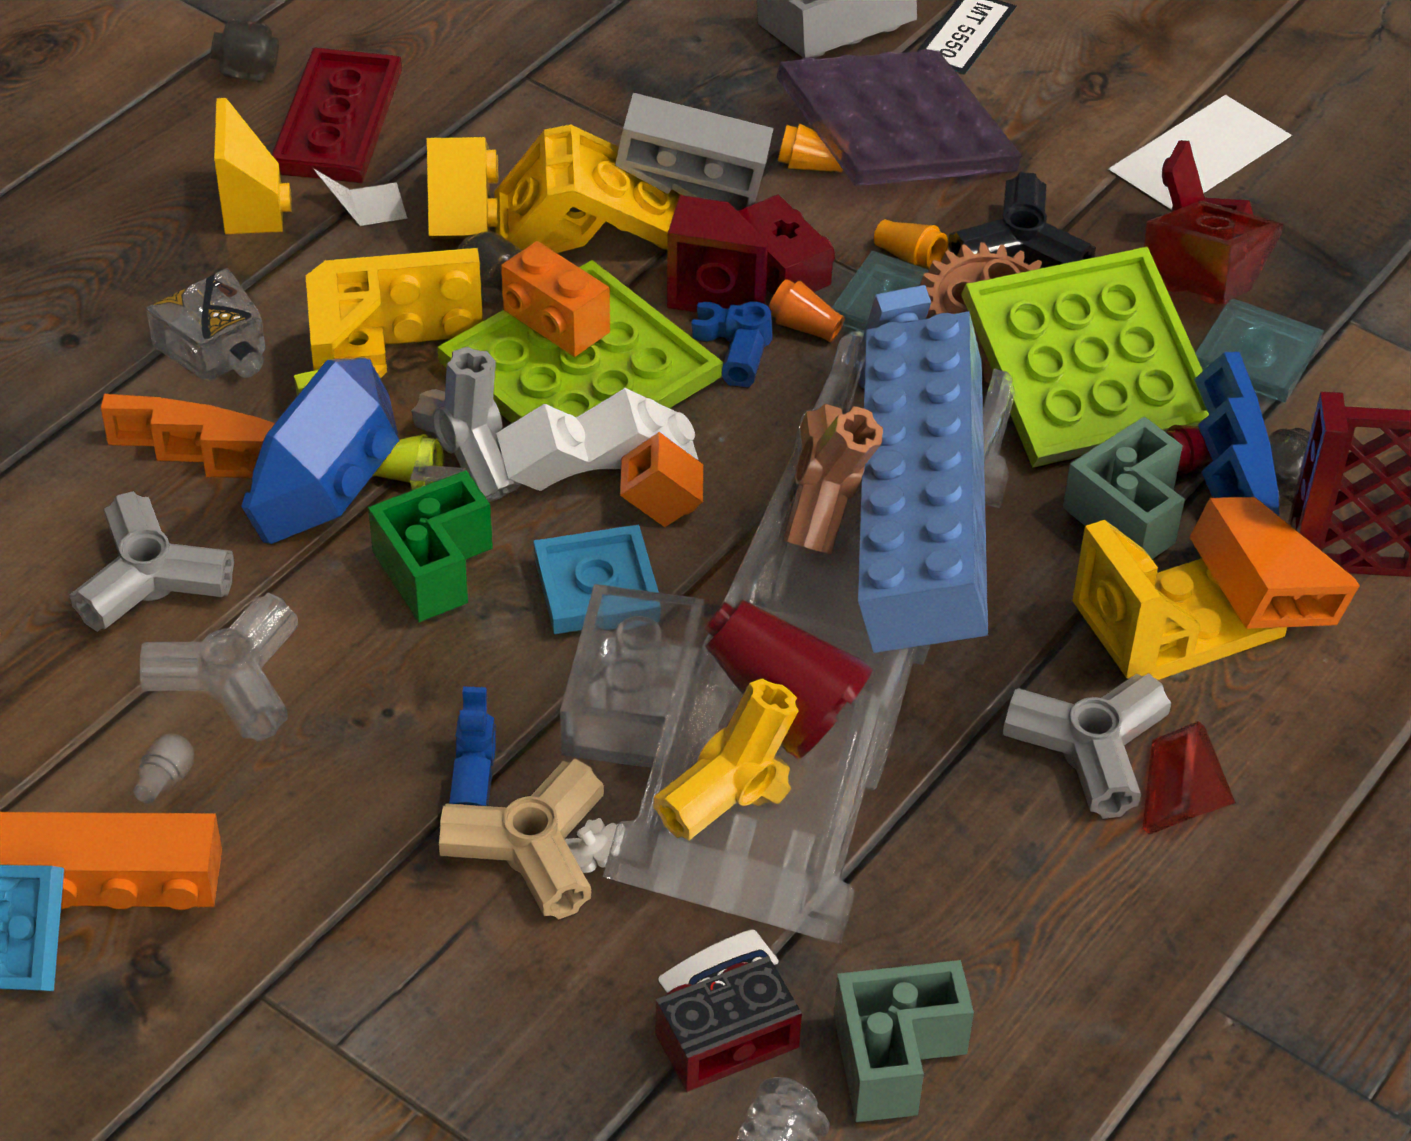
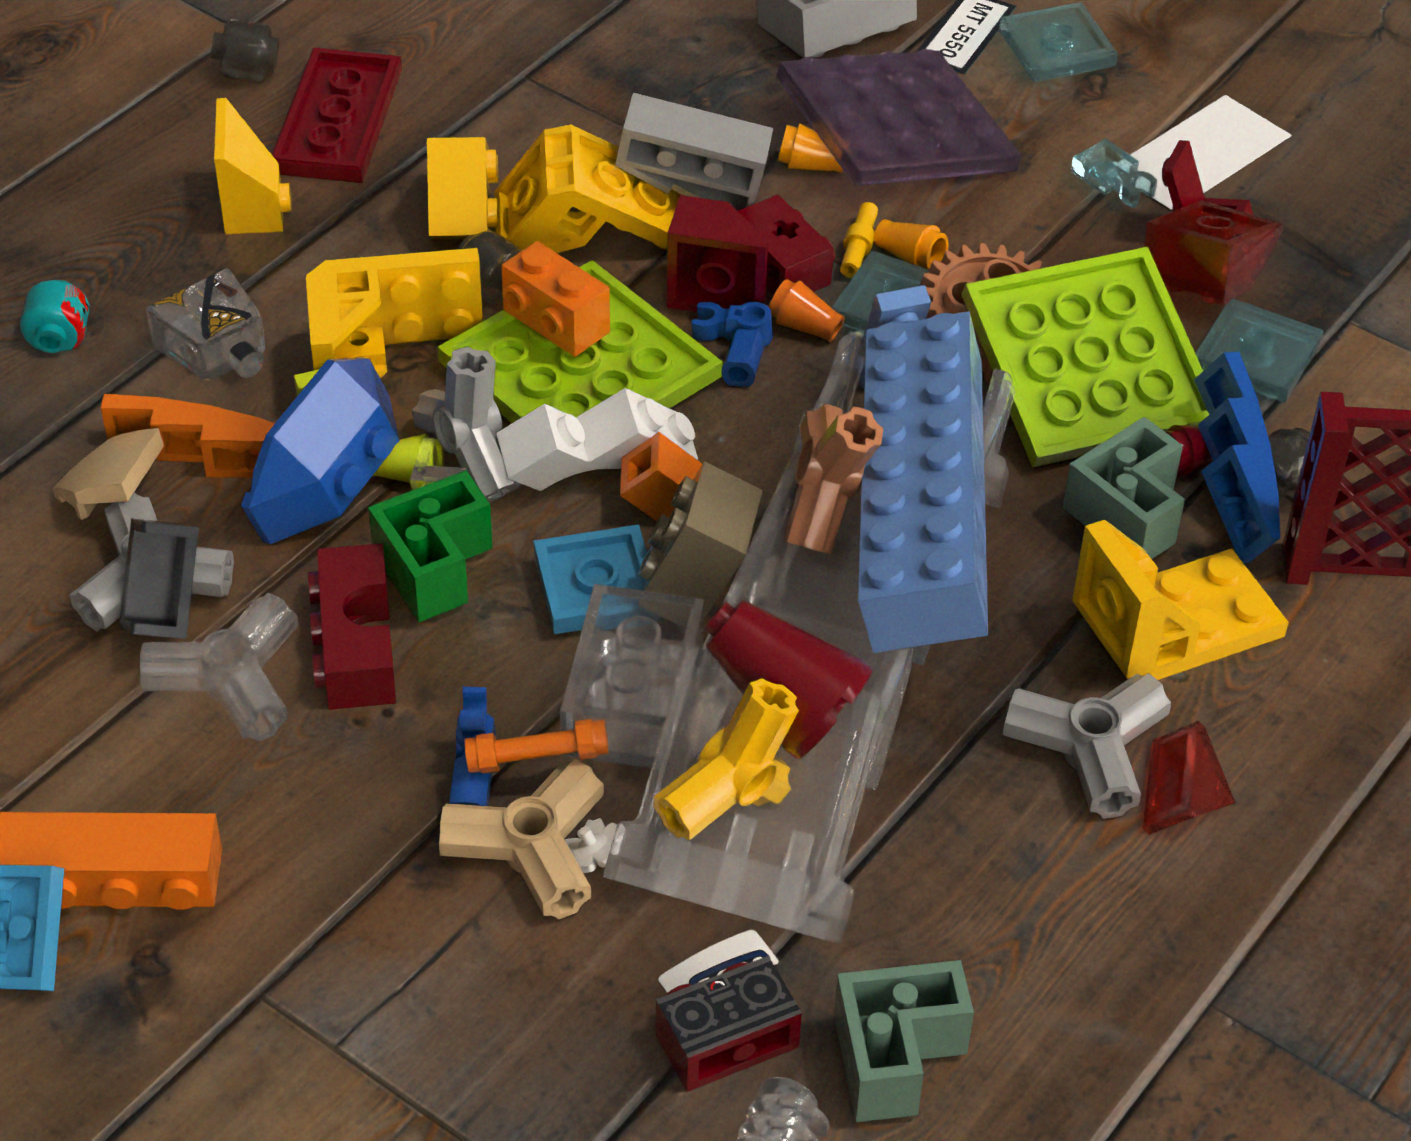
(55, 316): none -> teal head
(110, 471): none -> tan slope
(158, 578): none -> black panel
(164, 766): clear cylinder -> none
(355, 657): none -> dark red arch
(369, 204): clear sticker -> none
(486, 752): none -> orange bar
(703, 536): none -> dark tan brick
(859, 239): none -> yellow bar
(1024, 228): black piece -> none
(1058, 42): none -> clear light blue plate
(1111, 169): none -> clear light blue plate
(1269, 567): orange slope -> none

